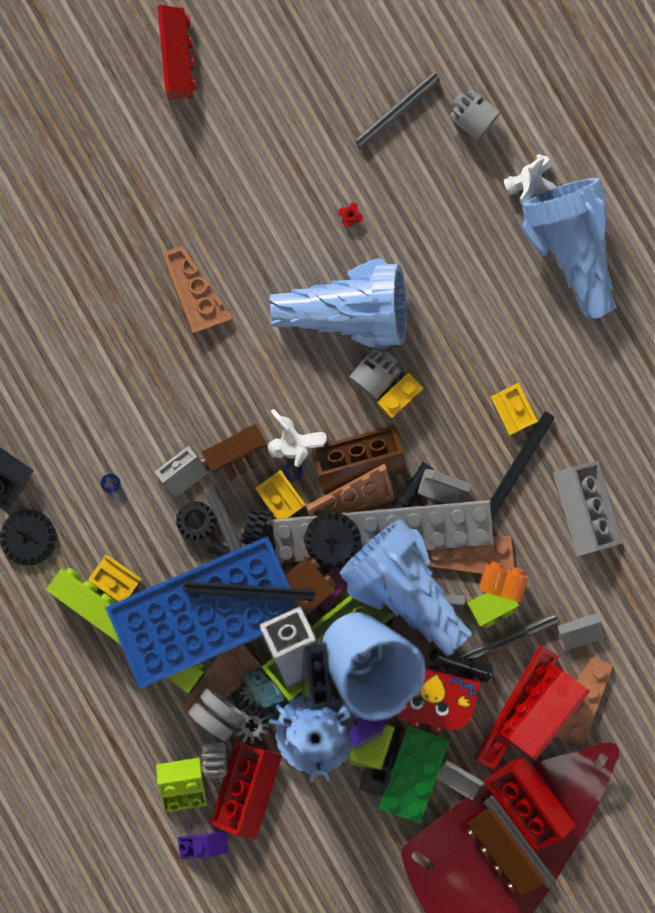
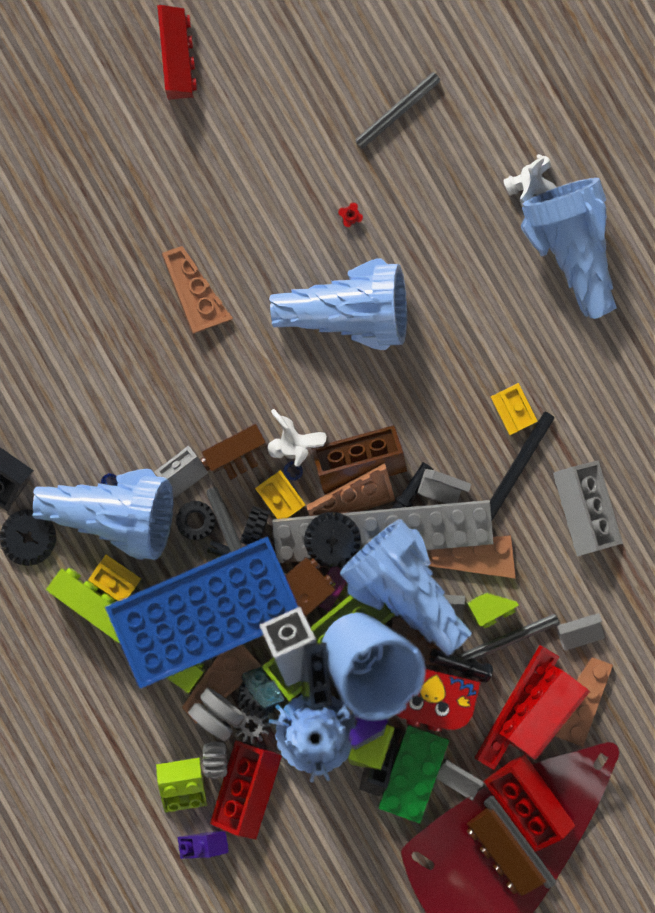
(130, 515): none -> light blue cone
(249, 591): black axle -> none
(375, 373): light grey gear -> none
(399, 396): yellow brick -> none
(473, 114): light grey gear -> none
(503, 582): orange brick -> none

